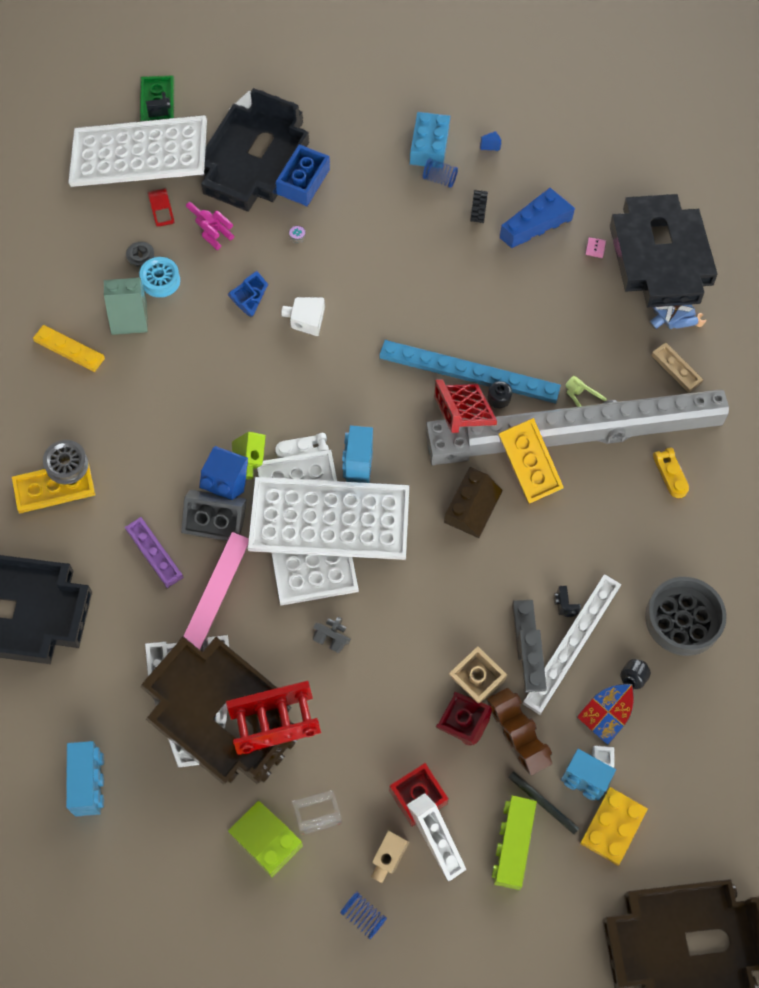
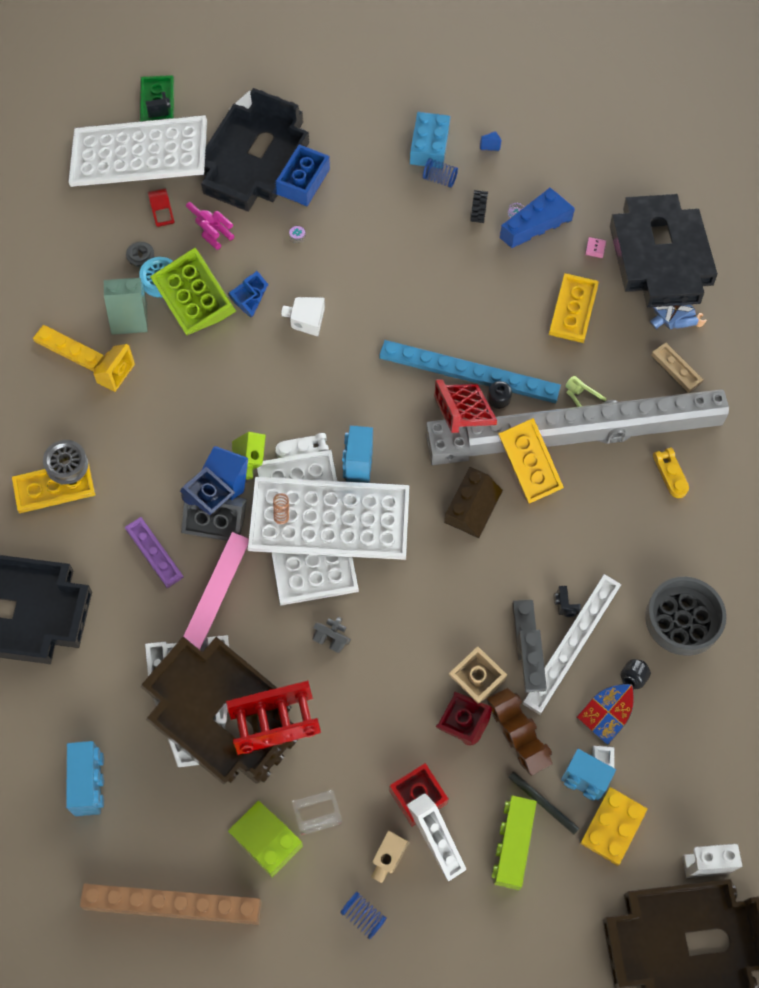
(114, 367): none -> yellow slope
(171, 904): none -> medium nougat brick
(192, 292): none -> lime slope
(206, 491): none -> dark blue slope
(281, 508): none -> nougat piece
(514, 208): none -> clear tile
(573, 308): none -> yellow plate
(712, 861): none -> white panel

